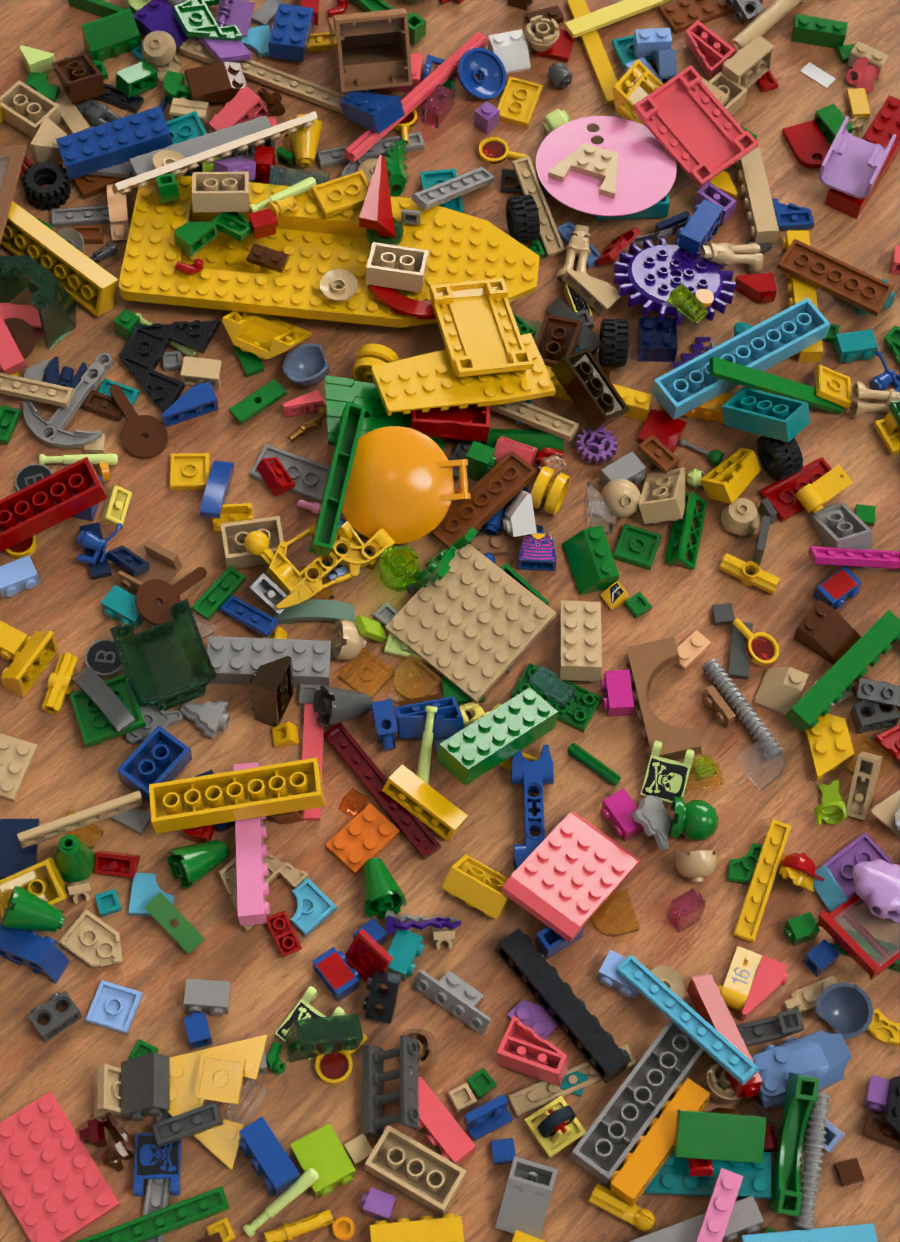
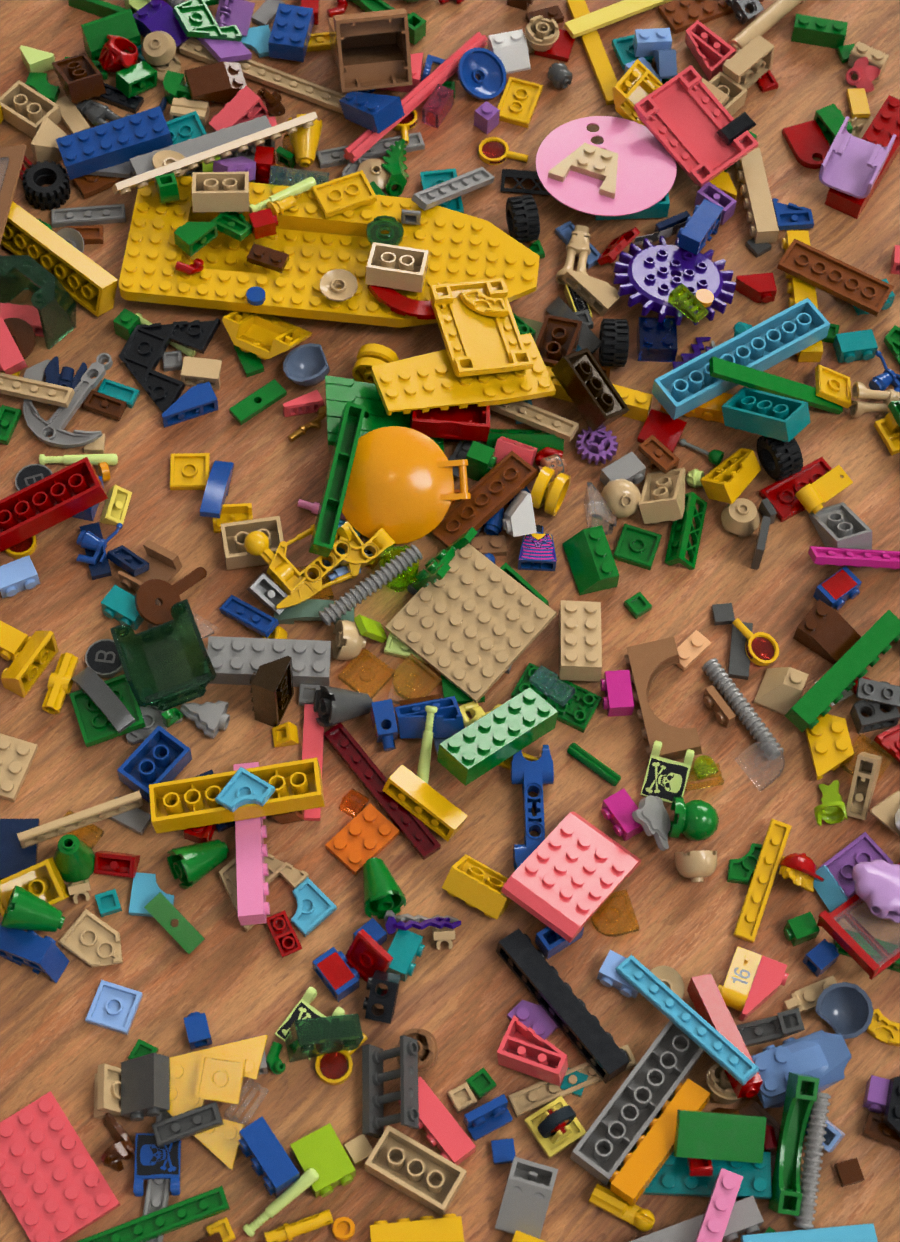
(58, 1020): dark grey brick -> none
(94, 1133): dark red tile -> none
(104, 252): dark grey pin -> none
(113, 55): none -> red piece
(118, 214): light nougat arch -> none
(138, 425): reddish brown piece -> none
(171, 716): none -> green tile
(207, 996): light grey brick -> none
(218, 593): green plate -> none
(244, 789): none -> medium azure tile
(256, 296): none -> blue tile
(275, 475): red slope -> none
(306, 474): light grey tile -> none
(370, 585): none -> light grey piece
(377, 207): red wedge -> none
(378, 1204): medium lavender brick -> none
(384, 614): light grey tile -> none
(455, 997): light grey bracket -> none
(484, 305): none -> yellow tile
(530, 185): tan tile -> none
(555, 119): yellowish green head -> none
(614, 595): slope -> none
(686, 910): clear pink brick -> none
(724, 254): tan piece -> none
(736, 128): none -> black tile
(739, 569): yellow piece -> none
(817, 74): white sticker -> none
(866, 513): green tile -> none

